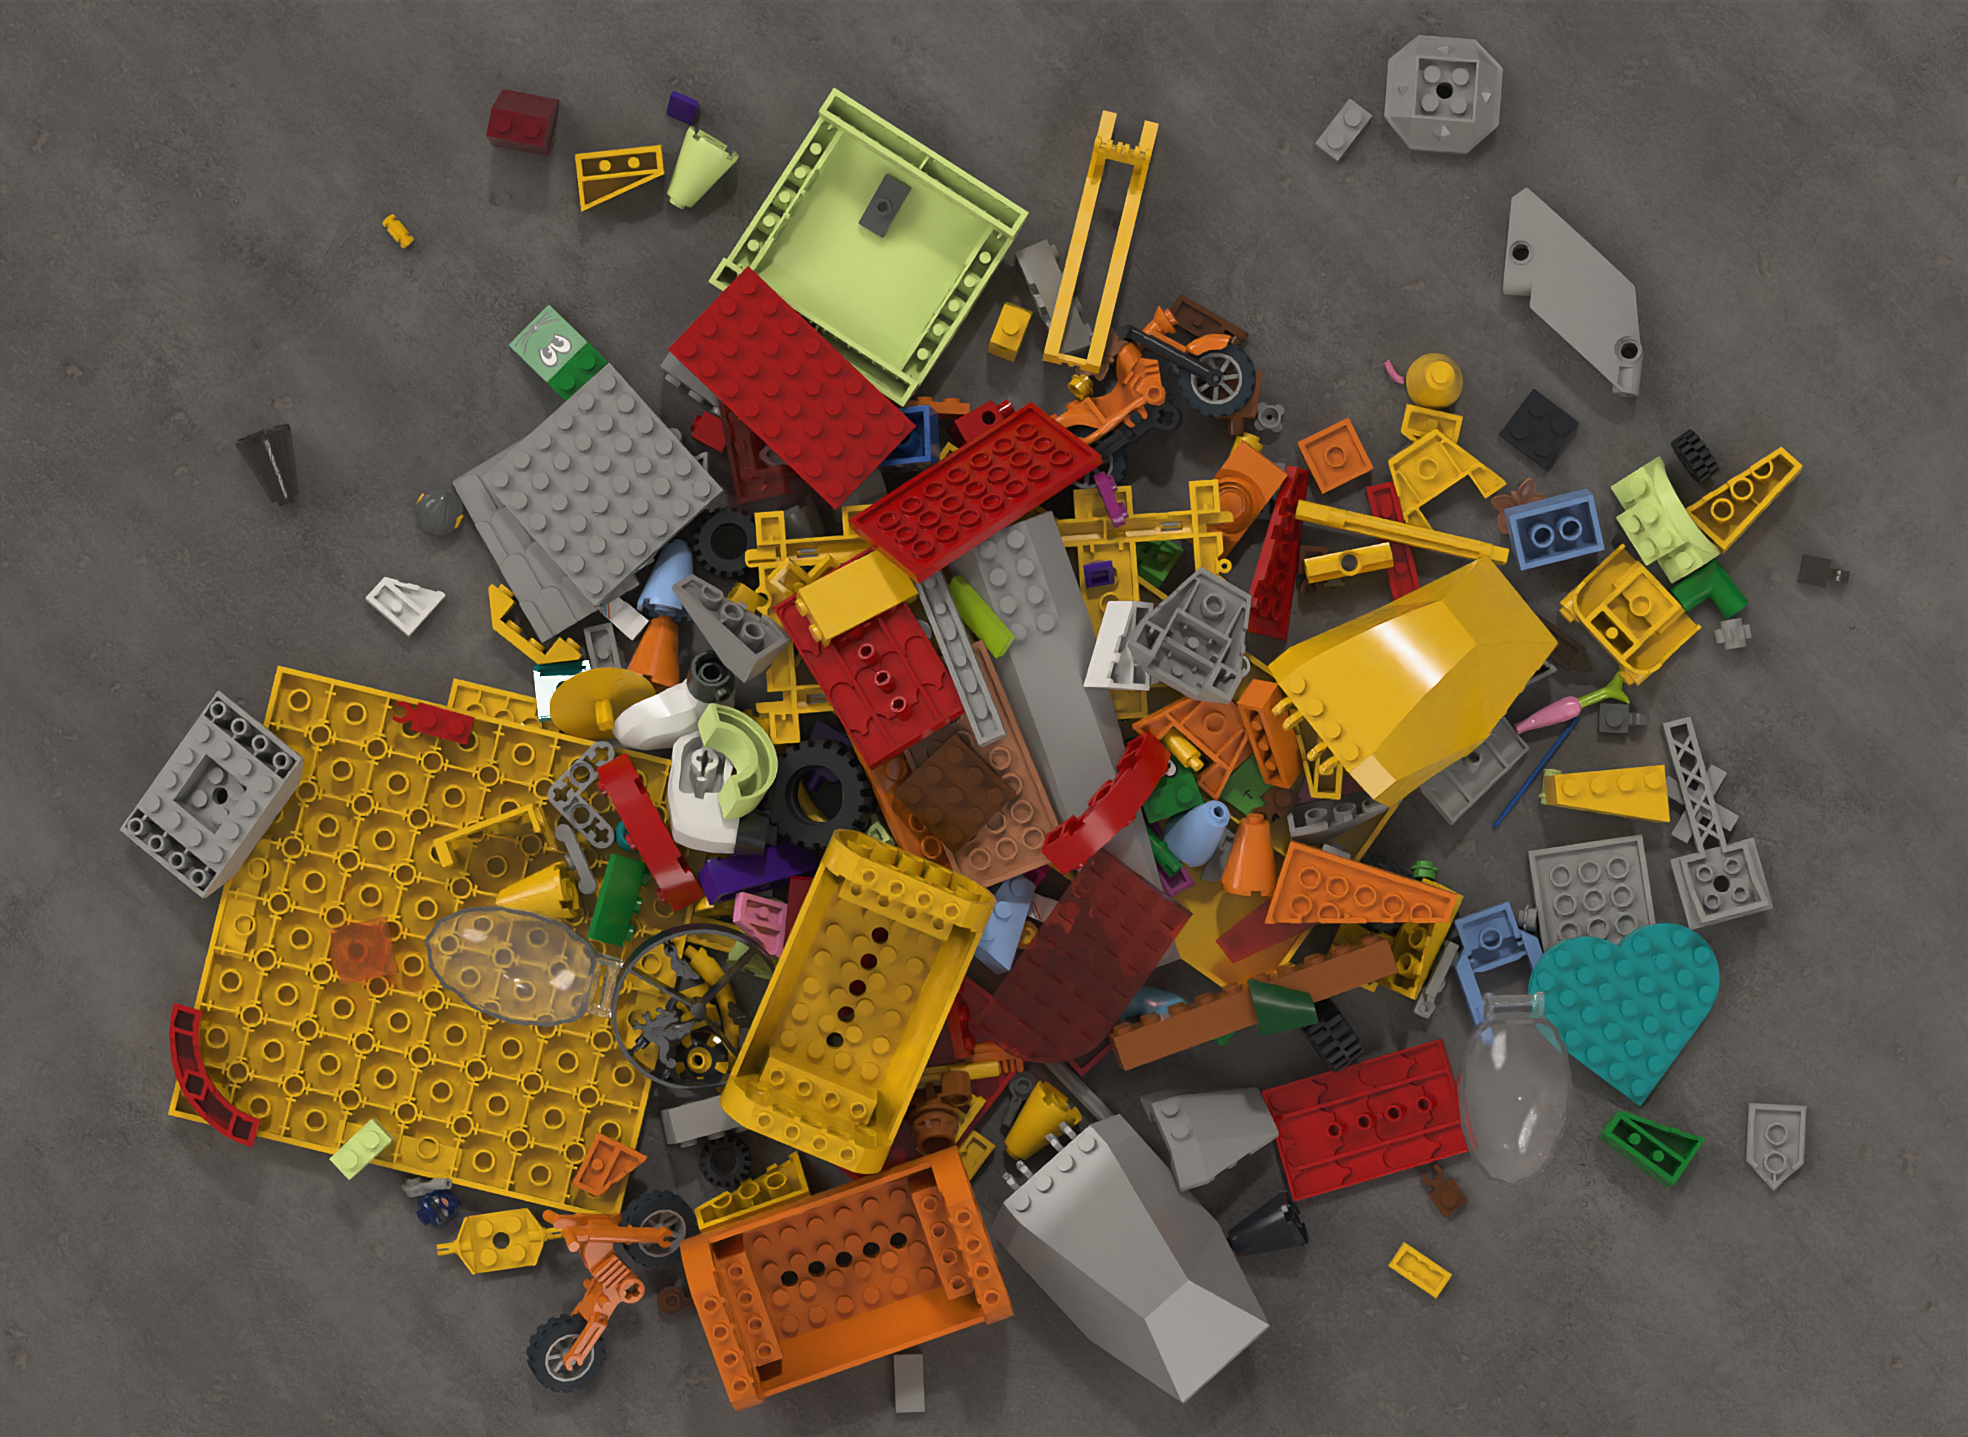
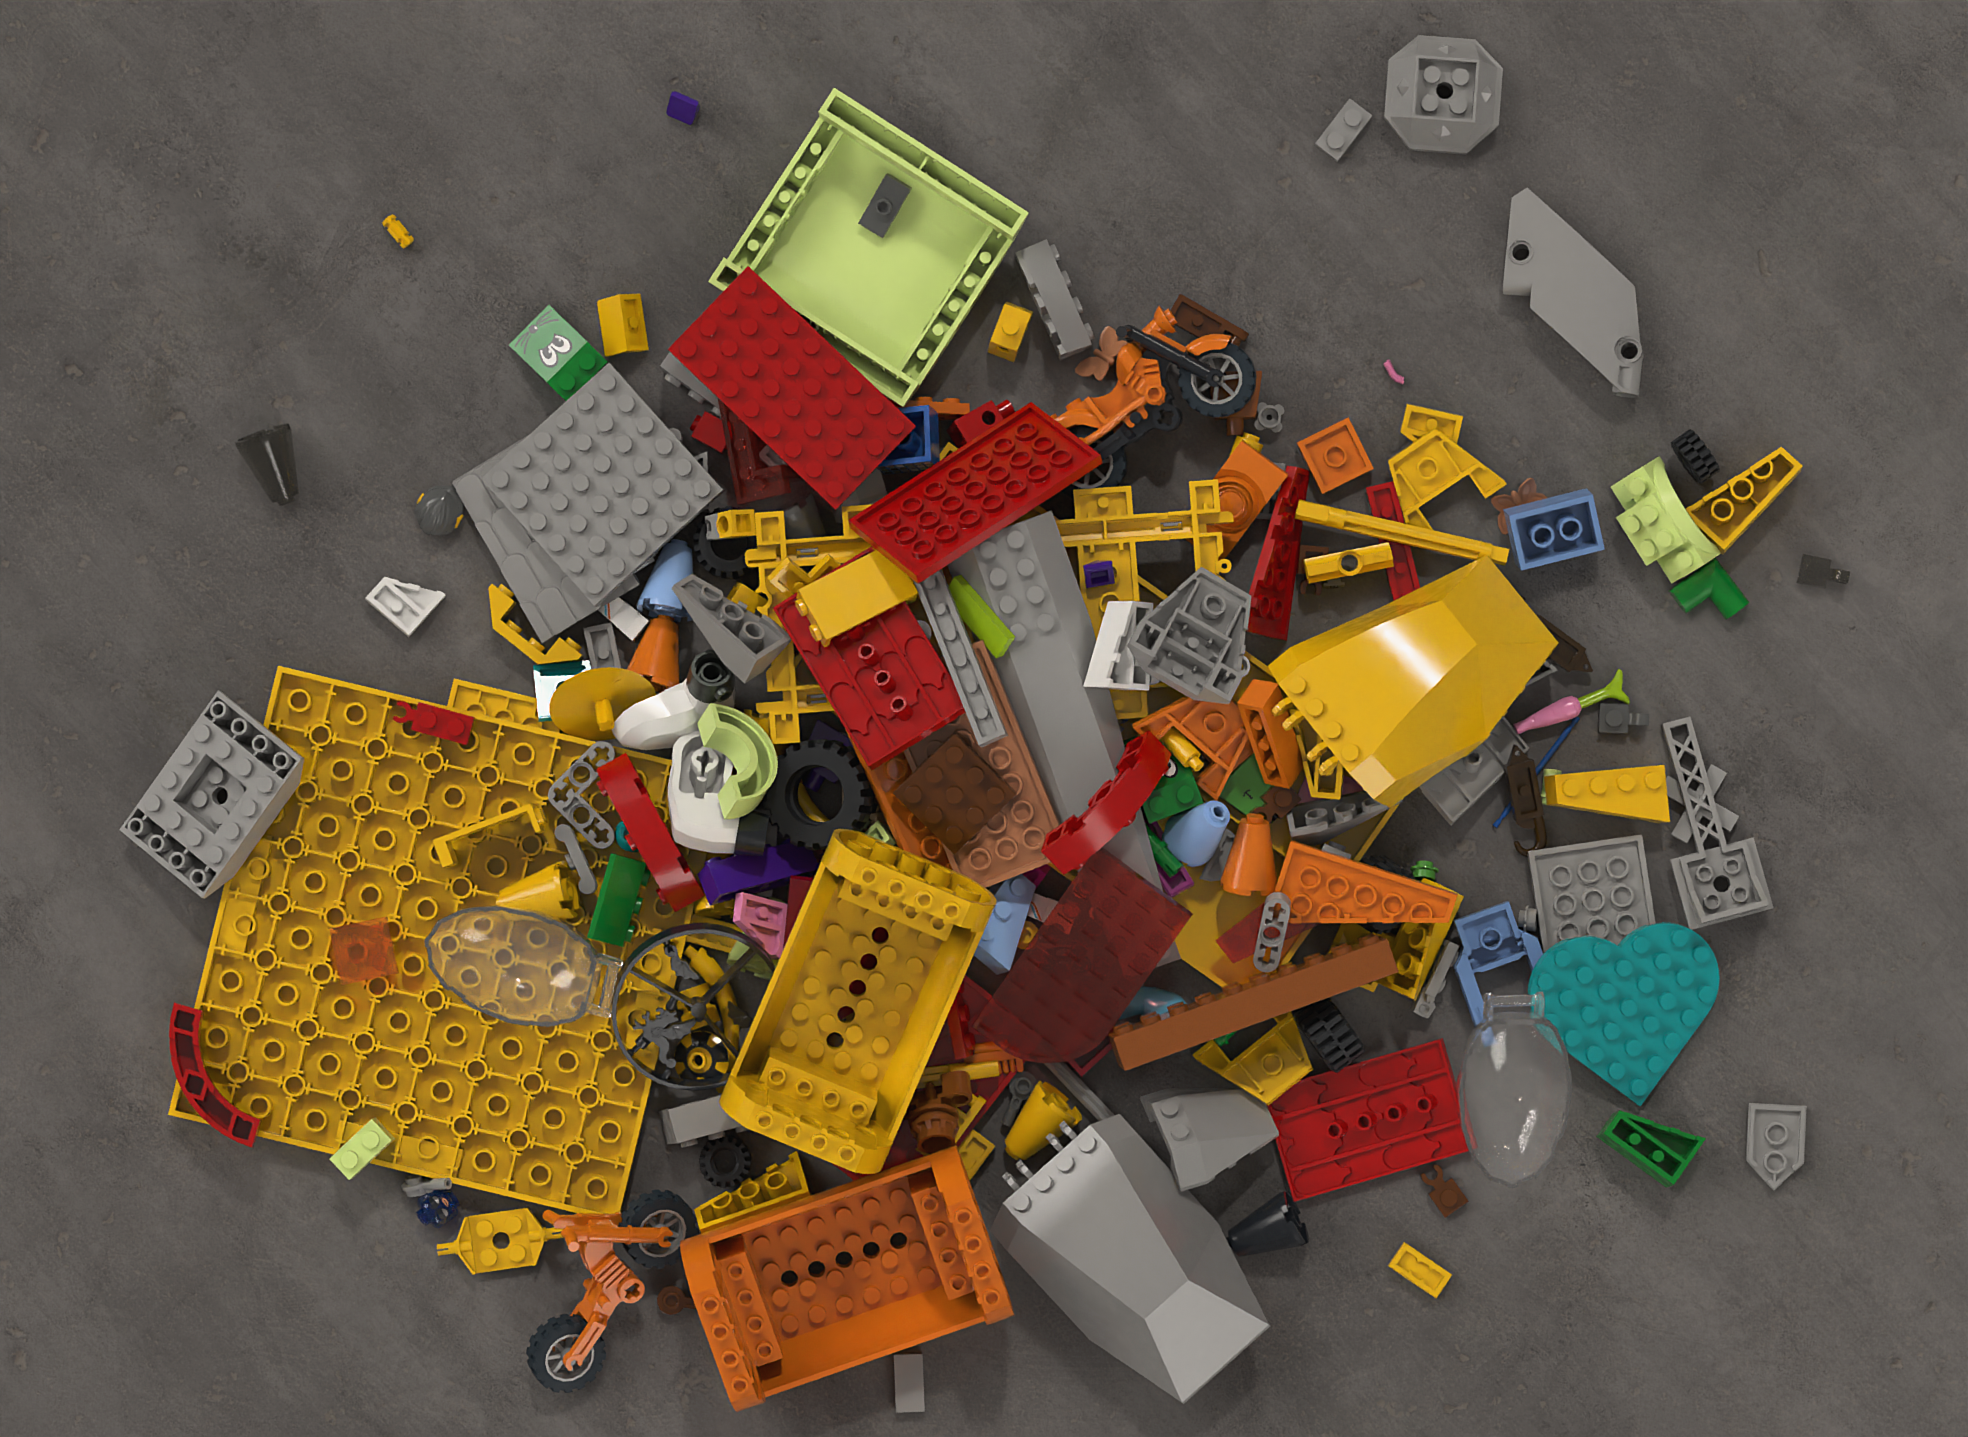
(522, 122): dark red slope -> none
(606, 1164): orange wing -> none
(615, 171): yellow wedge -> none
(622, 324): none -> yellow panel
(698, 167): yellowish green cone -> none
(730, 524): none -> yellow leg
(1081, 386): yellow plate -> none
(1102, 150): yellow piece -> none
(1115, 510): magenta plate -> none
(1158, 561): bright green plate -> none
(1267, 1065): none -> yellow wing
(1269, 921): none -> light grey beam
(1280, 1007): dark green slope -> none
(1434, 381): yellow cone -> none
(1525, 797): none -> dark brown plate
(1538, 428): black plate -> none
(1629, 615): yellow piece -> none
(1733, 633): light grey gear -> none

